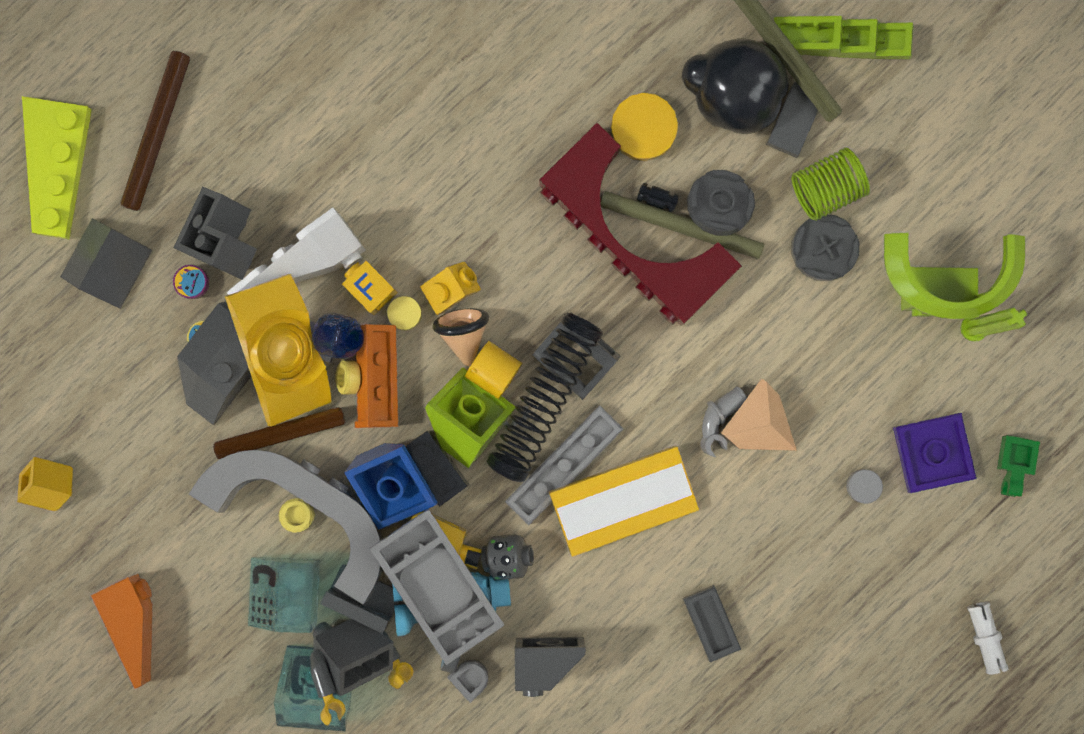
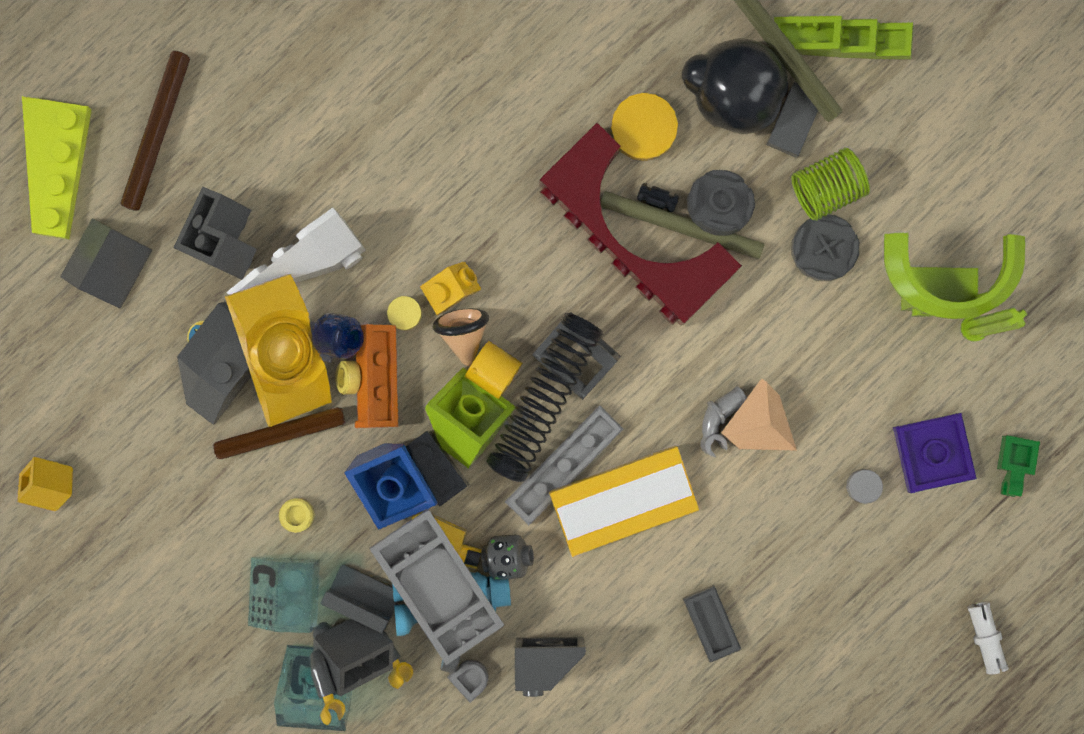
(128, 619): orange slope -> none
(191, 282): tile -> none
(228, 475): light grey arch -> none
(368, 287): yellow brick -> none

